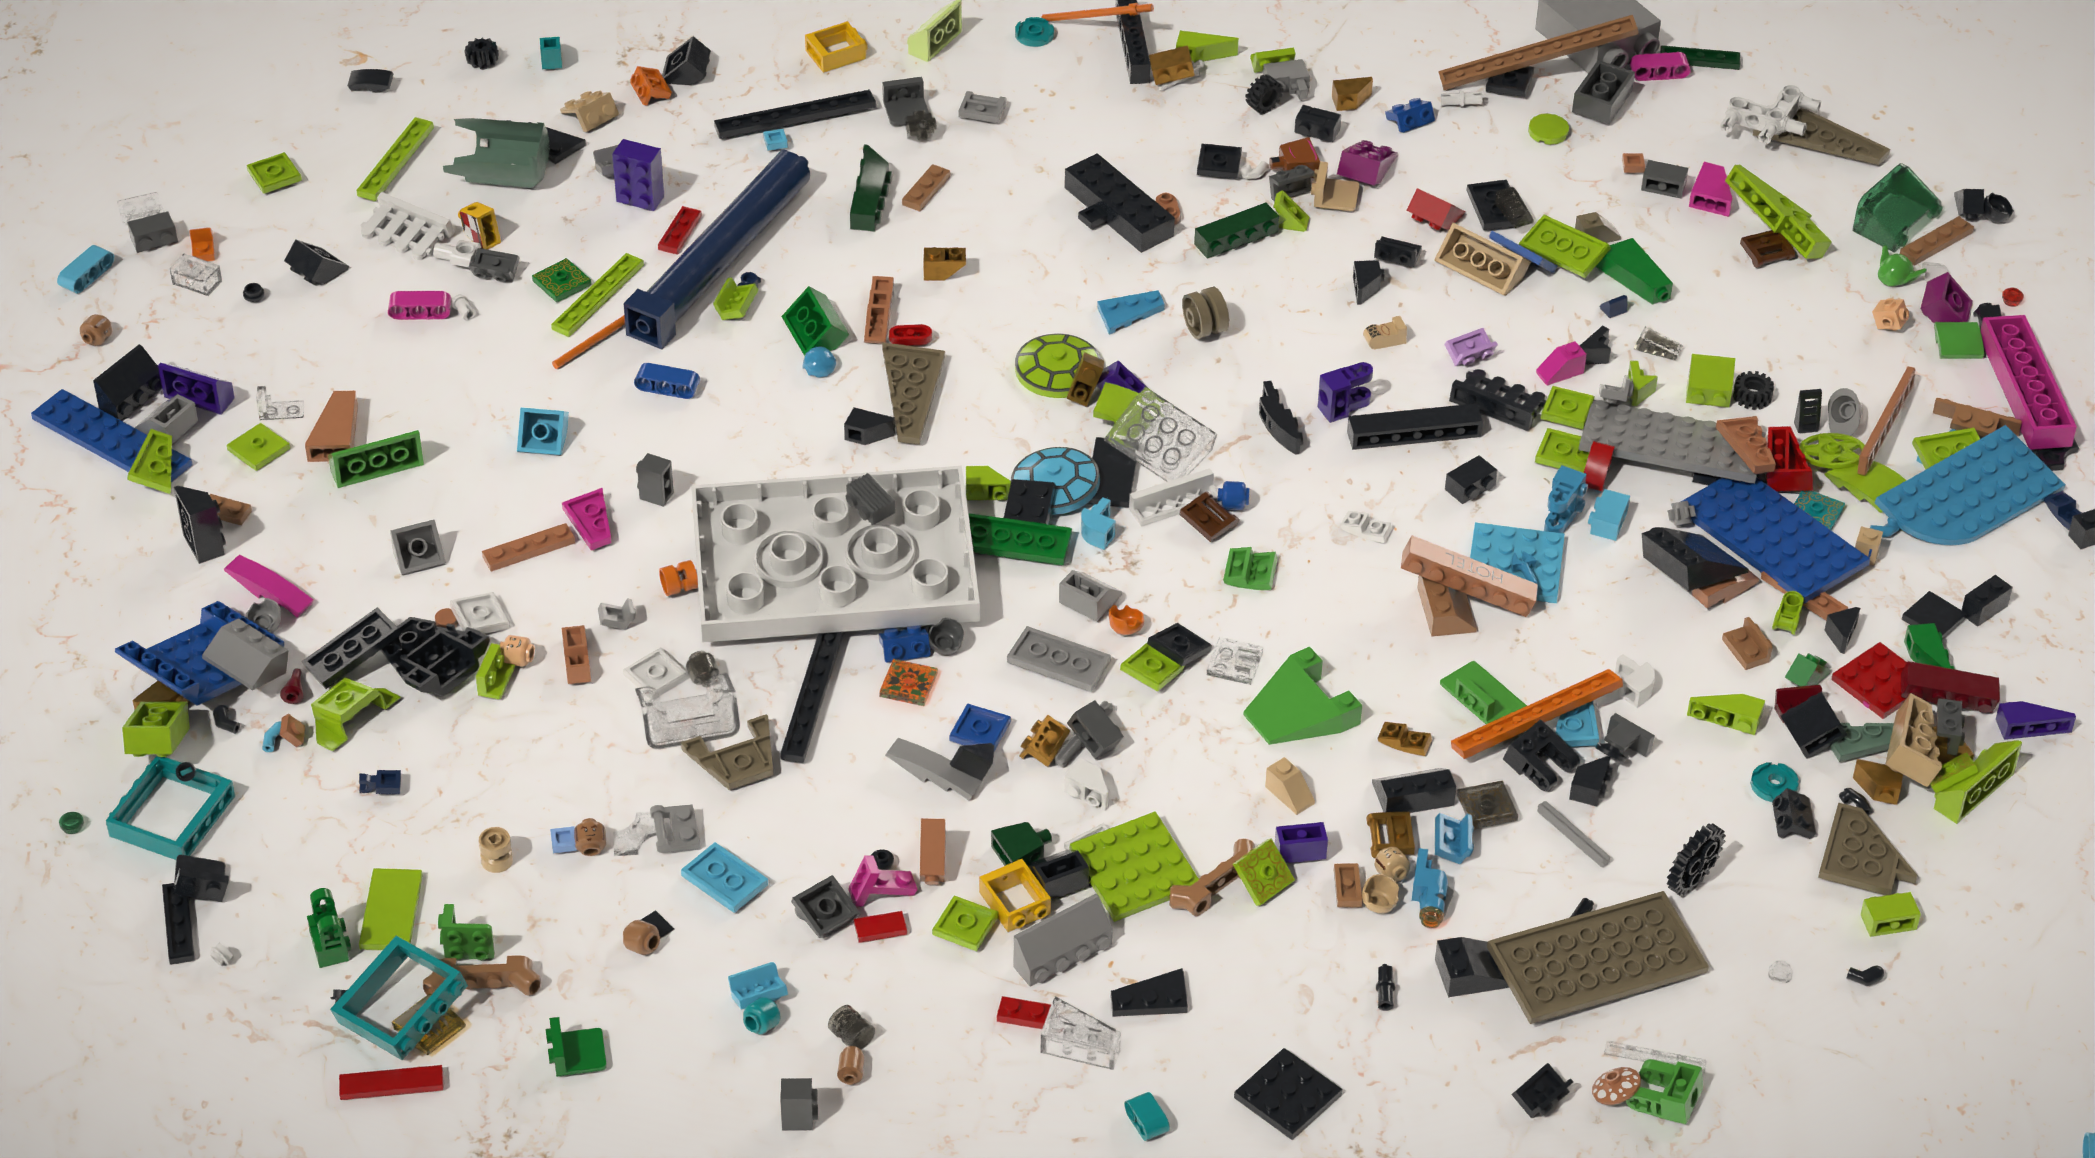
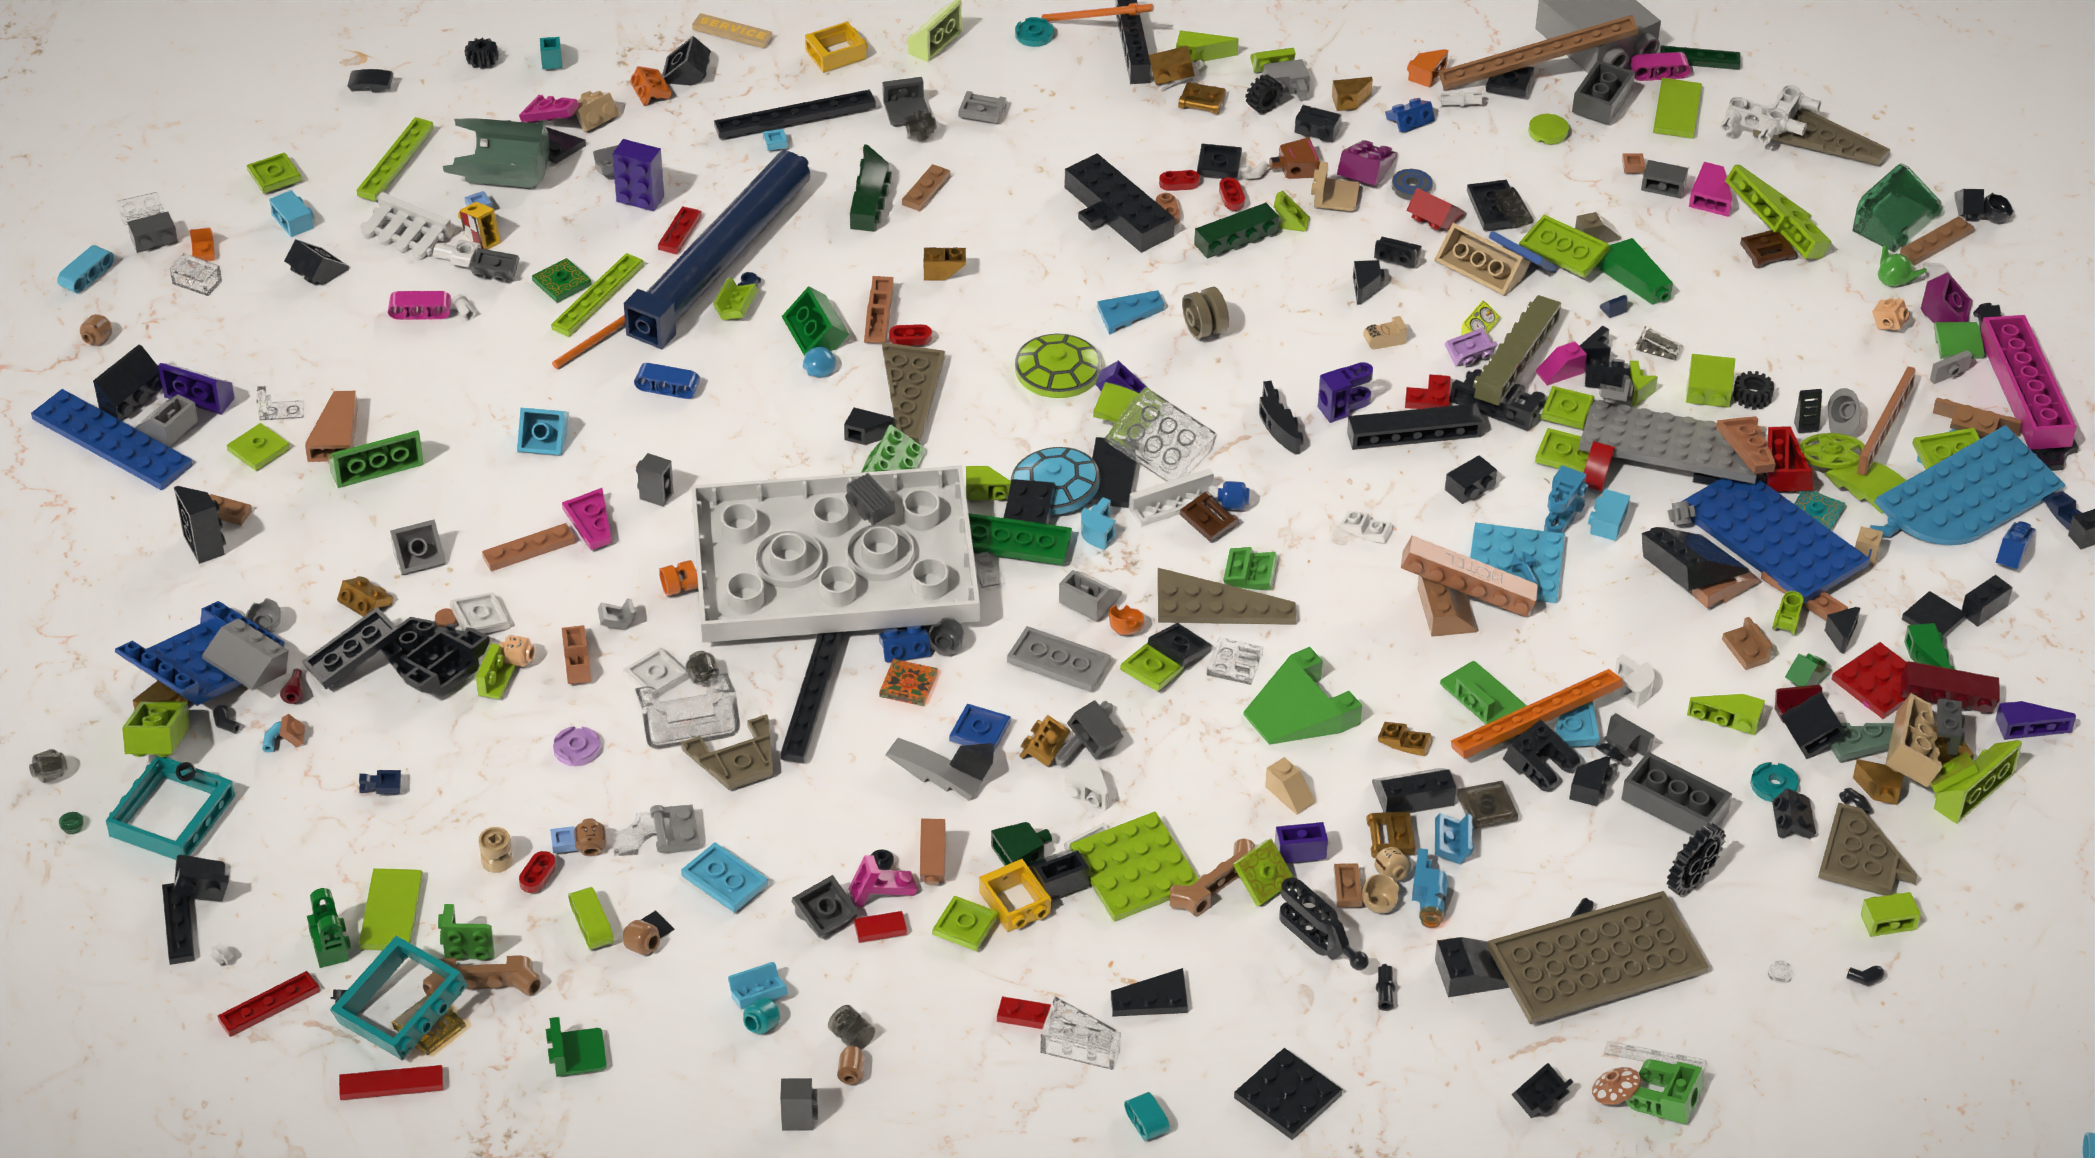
(48, 765): none -> clear smoke head
(153, 462): lime wing -> none
(253, 292): black plate -> none
(268, 1003): none -> red tile
(270, 585): dark pink slope -> none
(291, 213): none -> medium azure brick
(340, 705): lime piece -> none
(362, 595): none -> pearl gold bracket
(480, 197): none -> light blue plate
(534, 875): none -> red plate
(548, 109): none -> dark pink wing
(576, 746): none -> lavender tile
(591, 918): none -> lime beam
(732, 30): none -> tan tile
(894, 452): none -> bright green bracket
(988, 572): none -> clear bracket
(1062, 940): light grey slope -> none
(1085, 379): pearl gold slope -> none
(1179, 180): none -> red plate
(1199, 600): none -> dark tan wing
(1202, 97): none -> pearl gold plate
(1231, 194): none -> red plate
(1292, 181): dark grey bracket -> none
(1328, 931): none -> black piece
(1403, 178): none -> dark grey tile
(1425, 67): none -> orange slope
(1435, 396): none -> red plate
(1481, 317): none -> slope
(1517, 350): none -> olive brick
(1573, 834): light grey axle -> none
(1606, 373): none -> black bracket
(1675, 794): none -> dark grey brick
(1677, 108): none -> lime tile
(1950, 367): none -> light grey plate
(2012, 296): clear red plate -> none
(2015, 544): none -> blue slope

